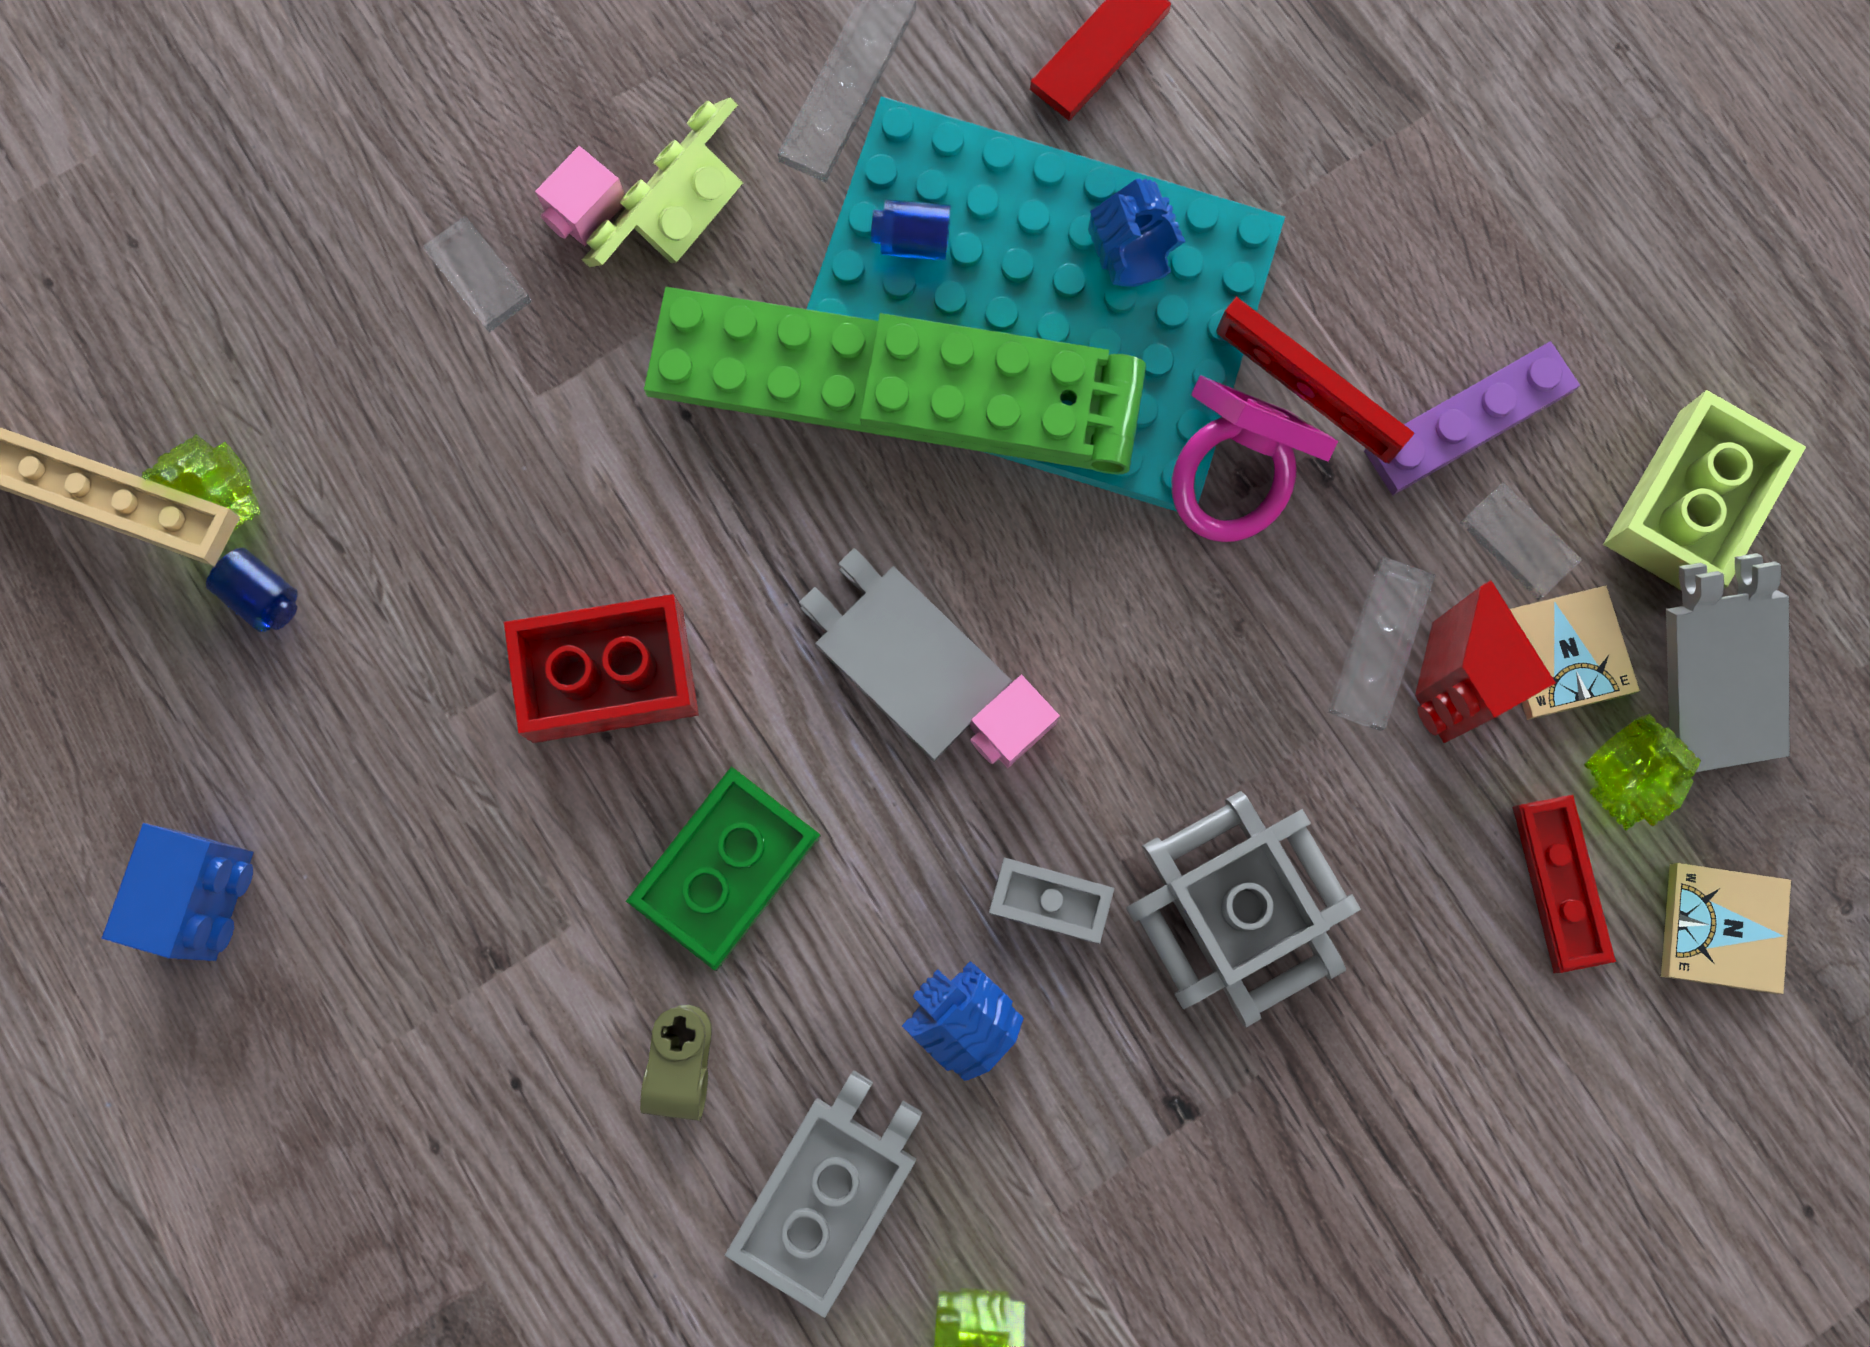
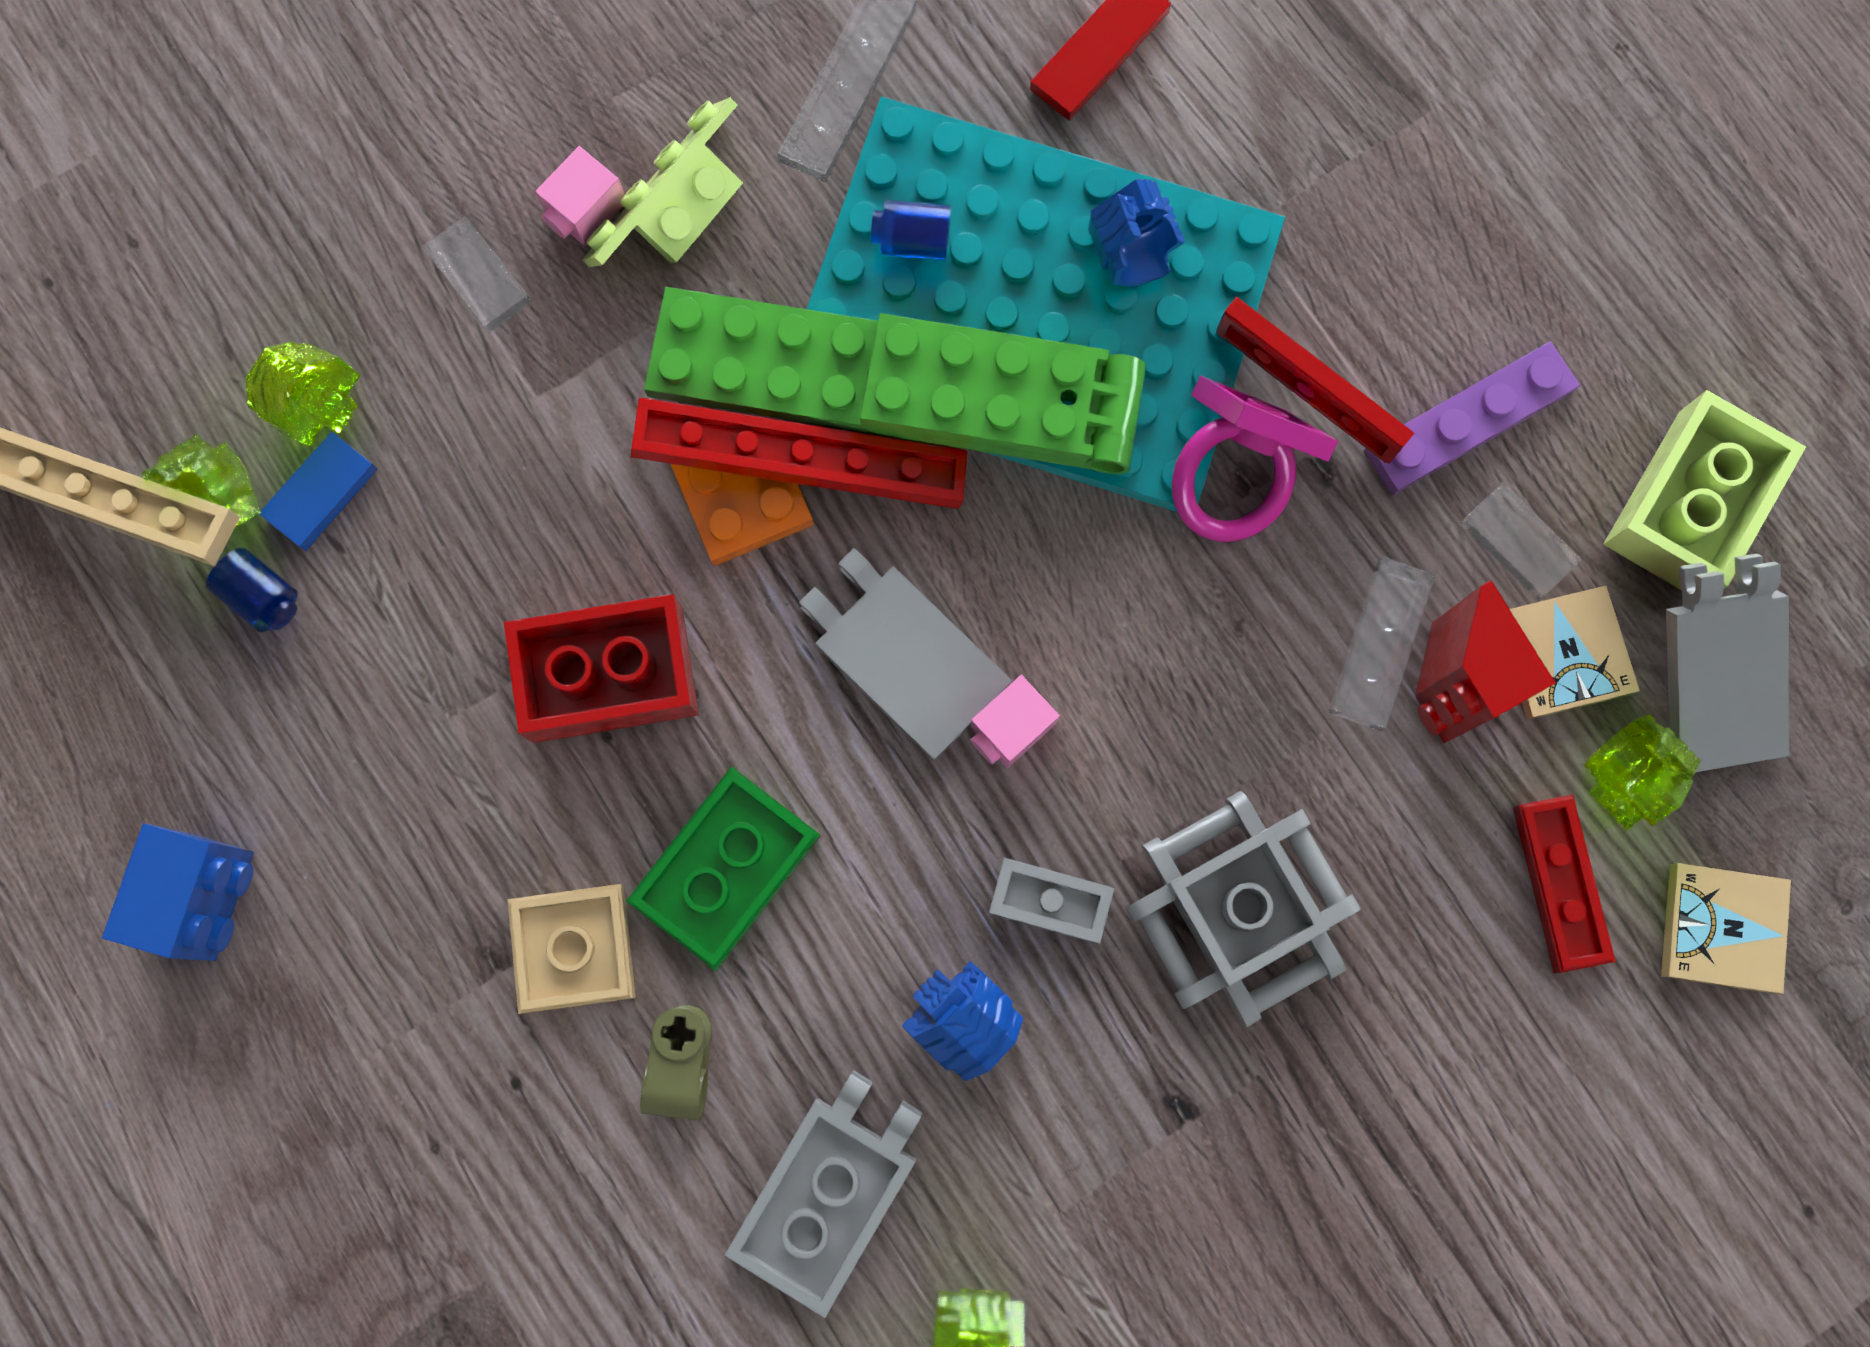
(301, 390): none -> clear neon green hair
(318, 491): none -> blue tile
(571, 948): none -> tan tile
(740, 510): none -> orange plate
(798, 453): none -> red plate

